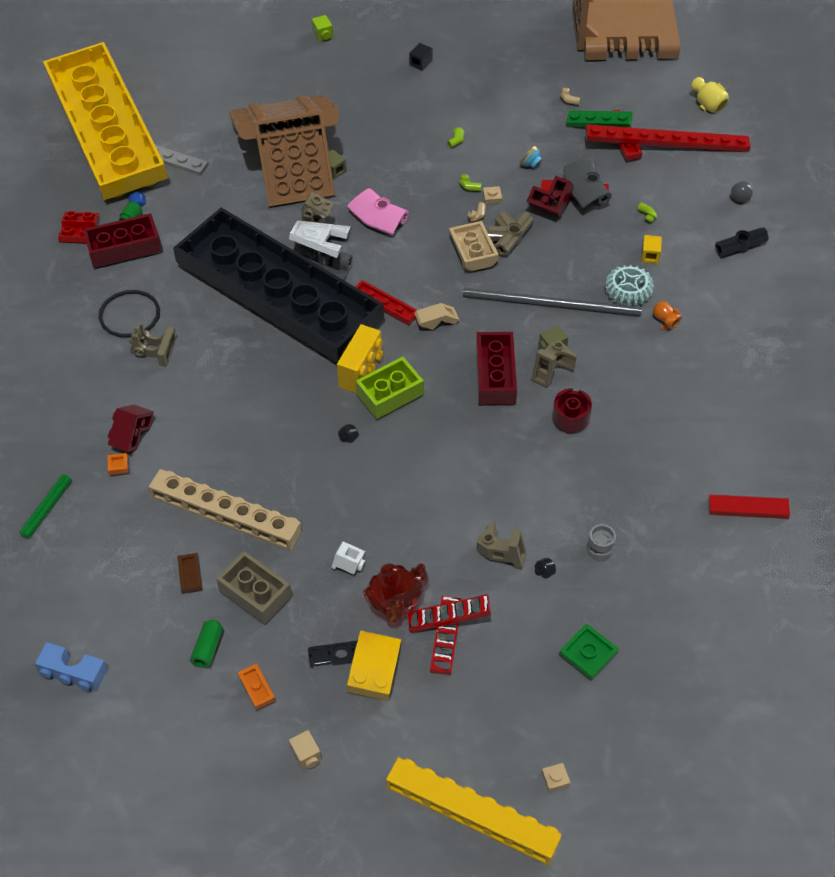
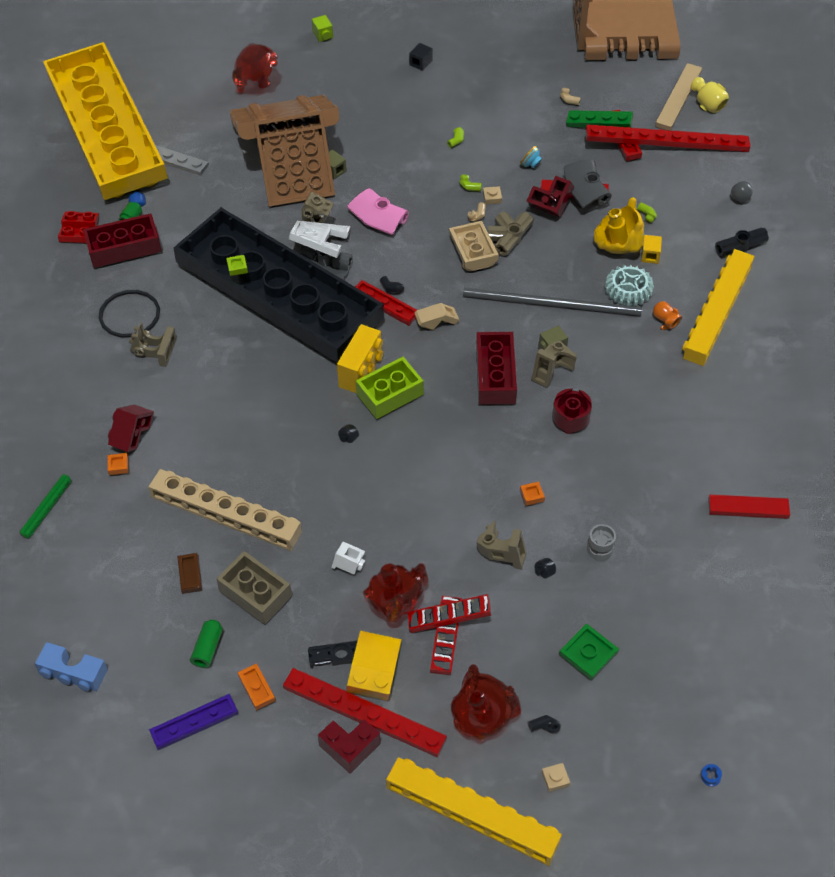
(193, 722): none -> dark purple tile
(237, 265): none -> lime plate
(254, 64): none -> clear red piece
(305, 750): tan brick -> none
(350, 748): none -> dark red brick
(360, 709): none -> red plate
(391, 287): none -> black arm
(483, 705): none -> clear red piece
(532, 493): none -> orange plate
(546, 723): none -> black arm
(621, 230): none -> yellow piece
(678, 97): none -> tan tile
(711, 782): none -> blue bush
(718, 307): none -> yellow brick

